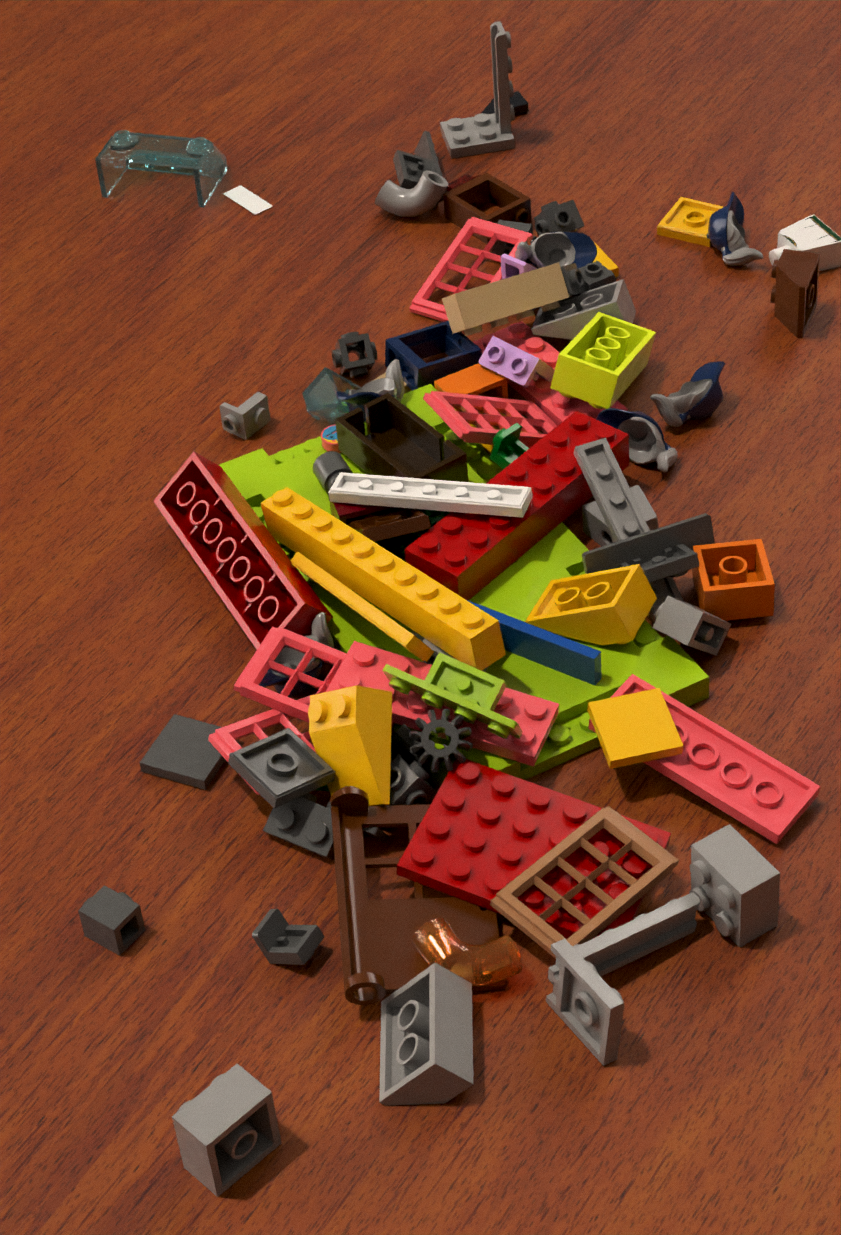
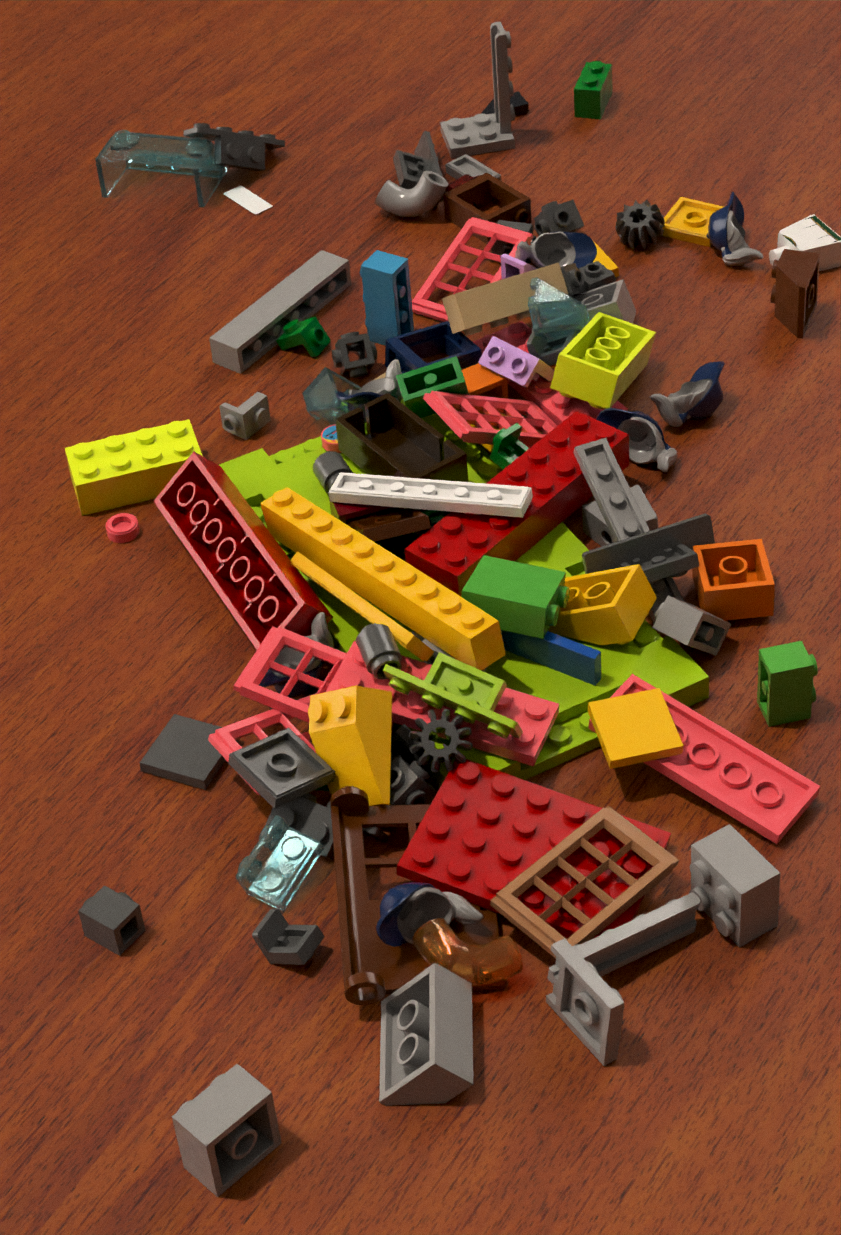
(122, 528): none -> coral tile
(129, 465): none -> neon yellow brick
(237, 149): none -> dark grey bracket
(262, 323): none -> light grey brick
(278, 863): none -> clear light blue bracket
(306, 332): none -> green bracket
(378, 649): none -> dark grey brick
(386, 296): none -> dark azure brick
(416, 903): none -> light grey hair
(439, 376): none -> green brick
(468, 165): none -> light grey tile
(518, 594): none -> bright green brick
(548, 349): none -> dark grey bracket
(555, 311): none -> clear light blue slope
(593, 90): none -> green brick
(640, 224): none -> dark grey gear
(786, 683): none -> bright green brick

